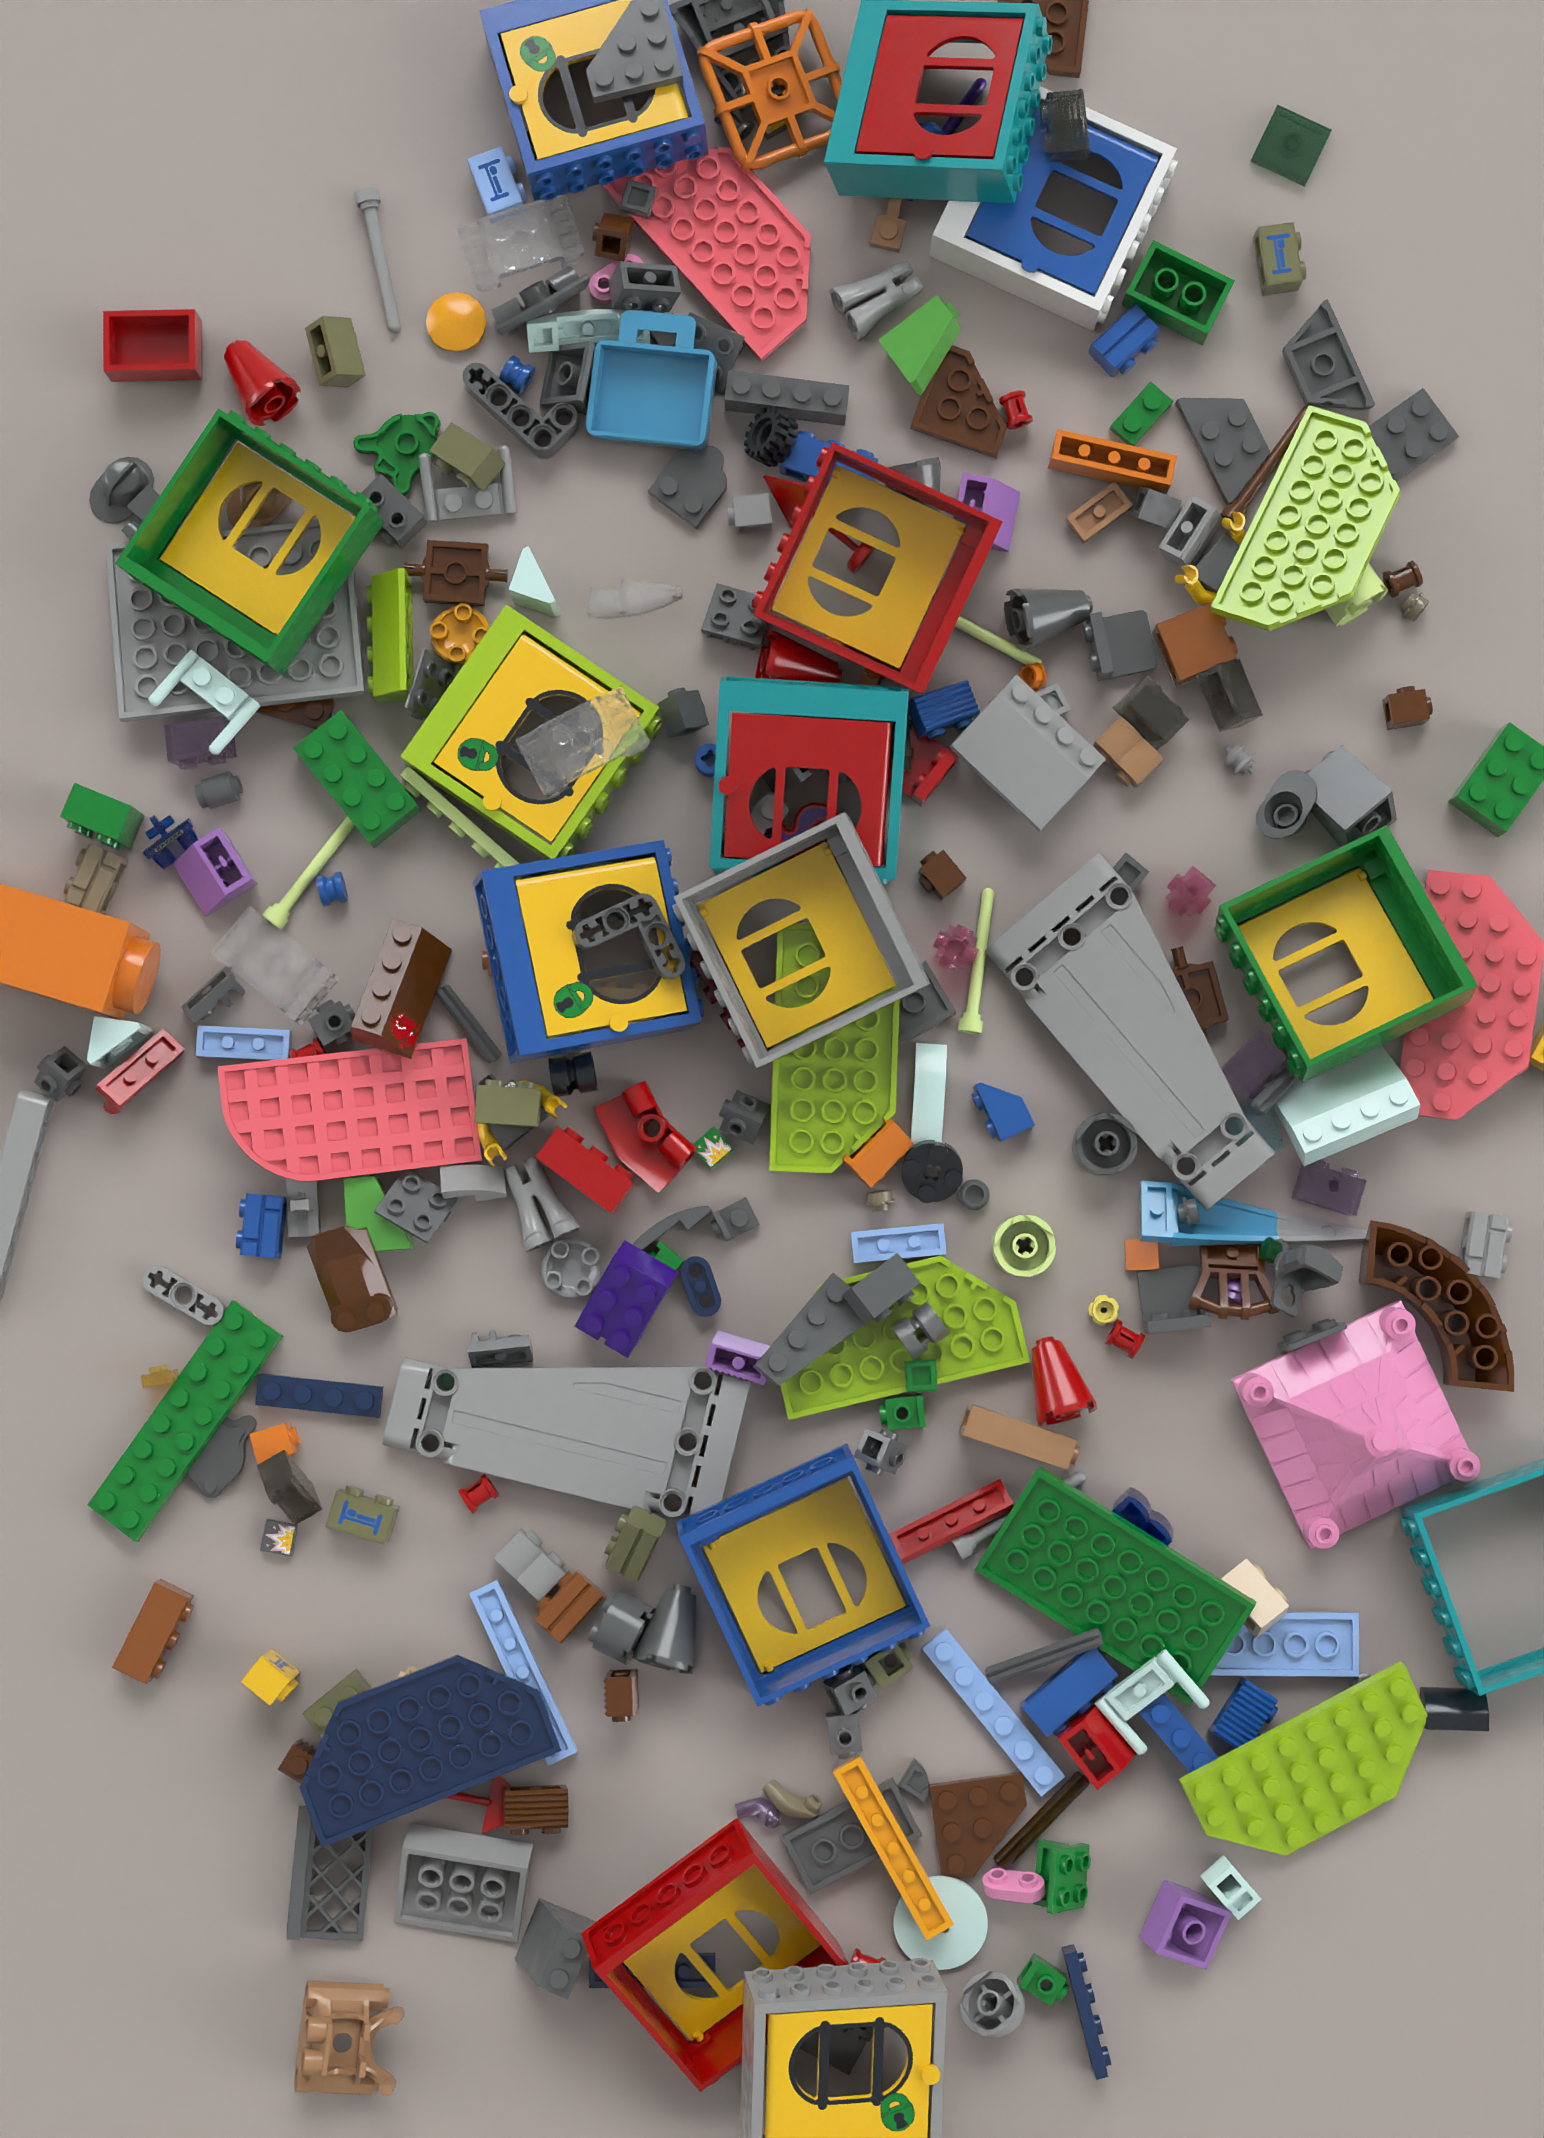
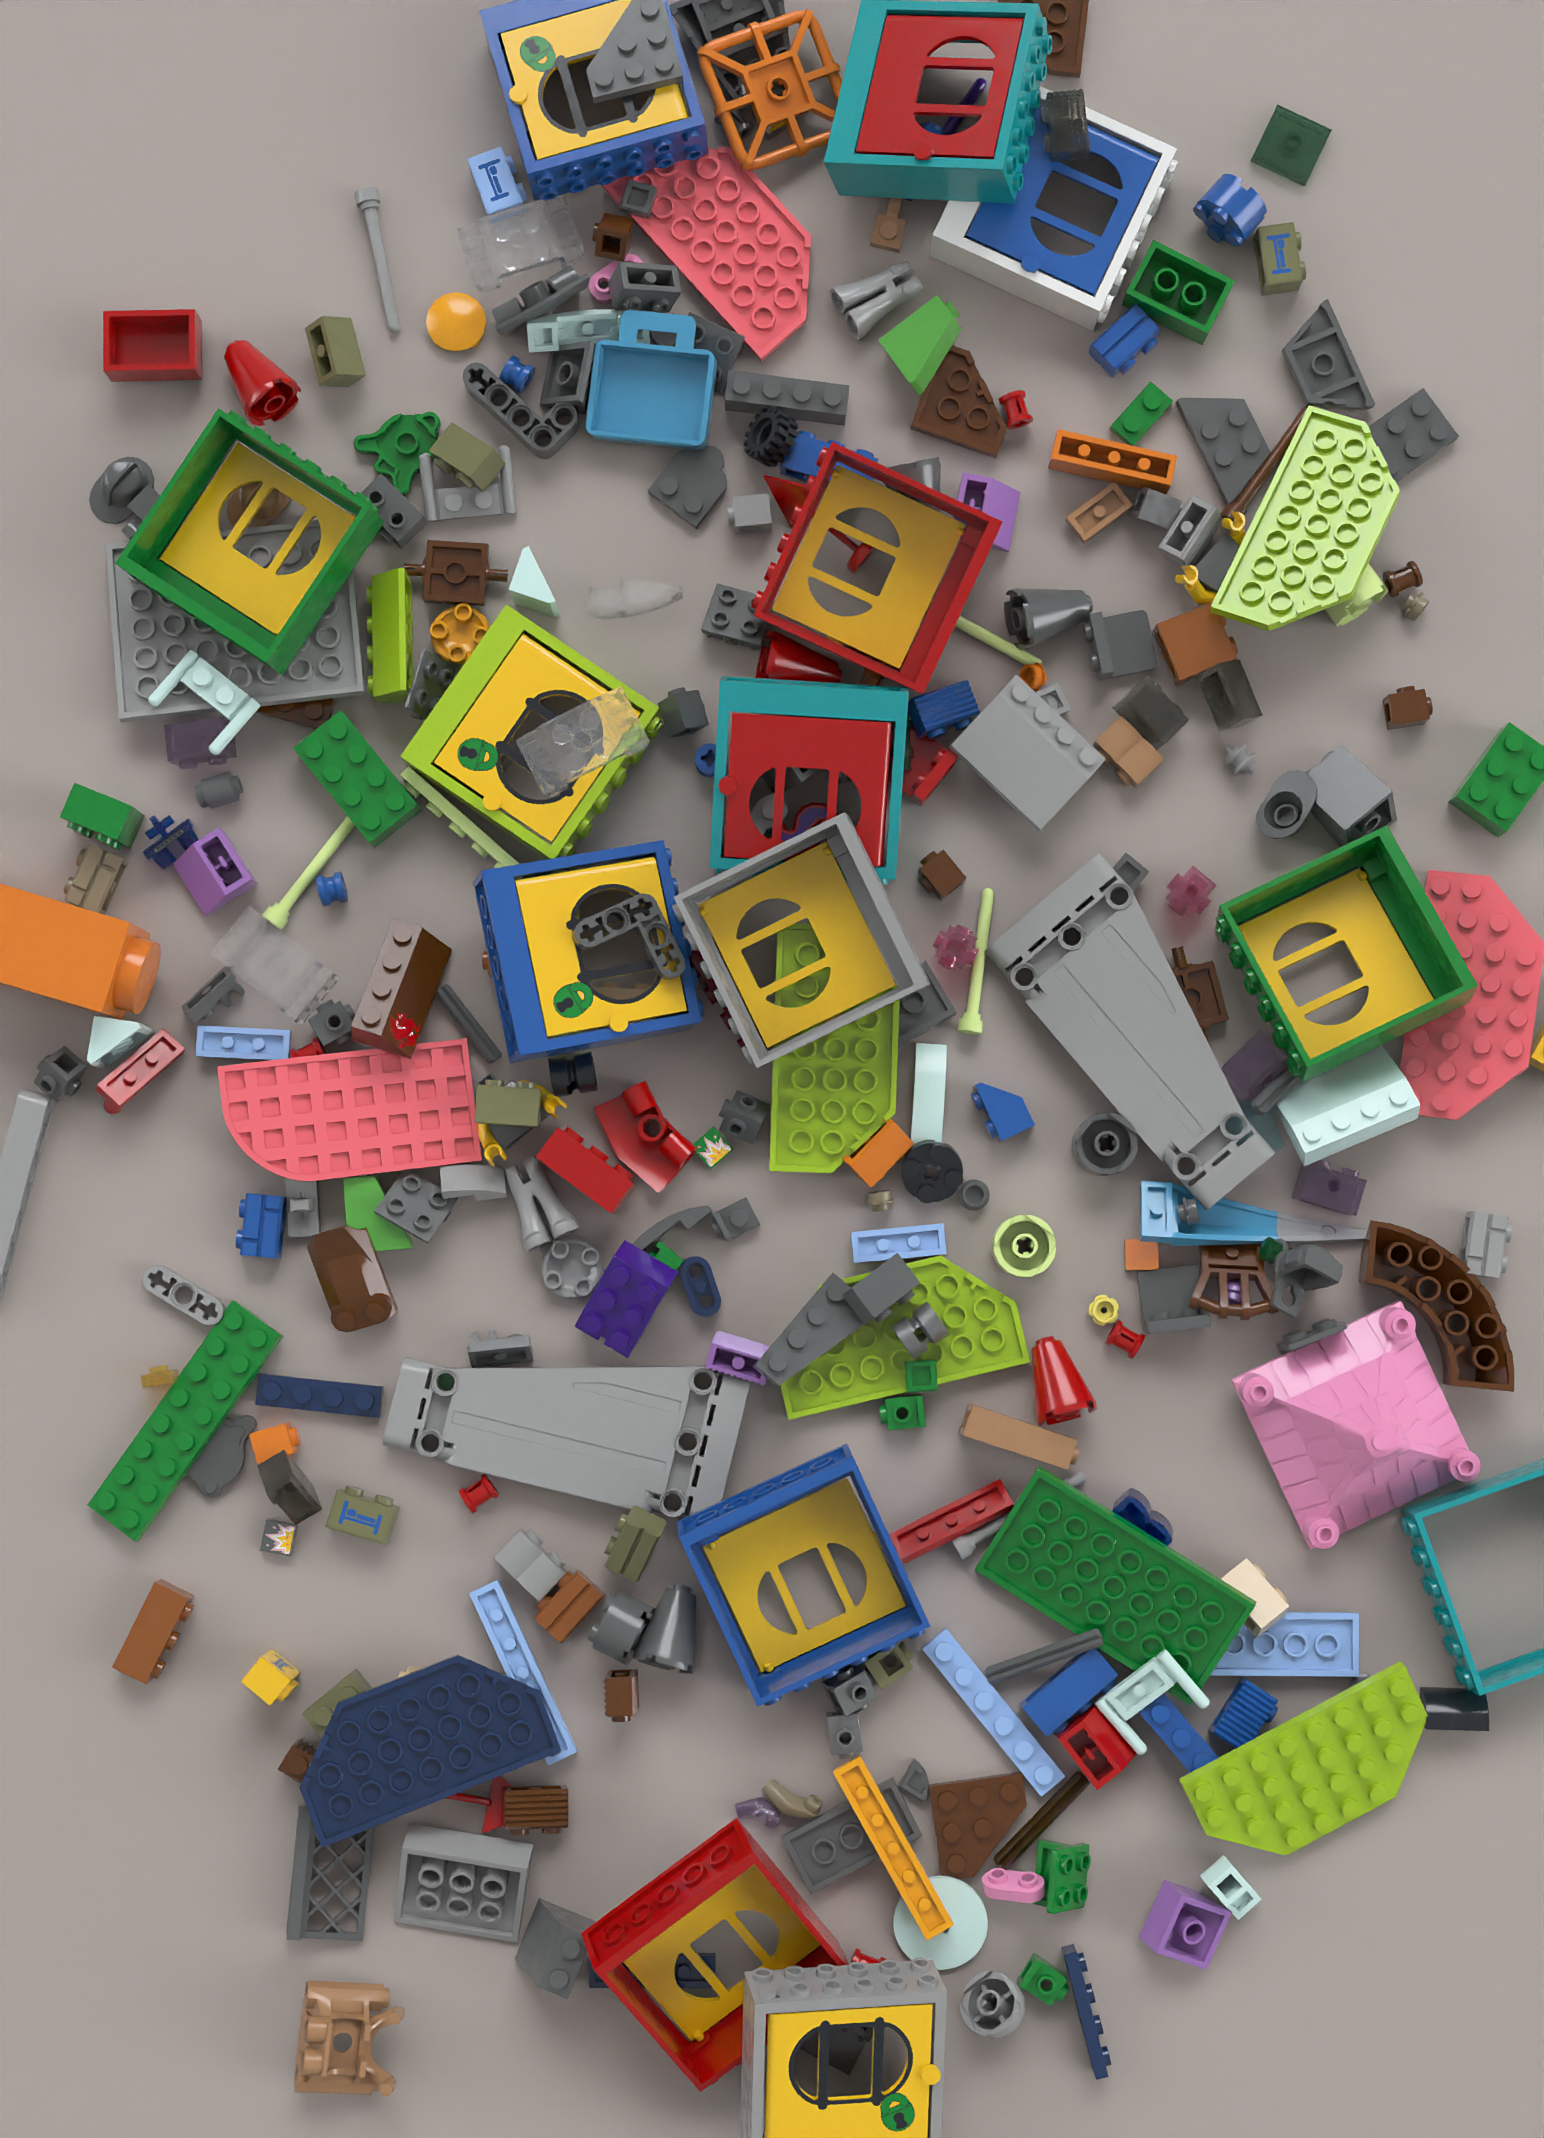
(880, 1451): dark grey brick -> none
(1230, 210): none -> blue brick

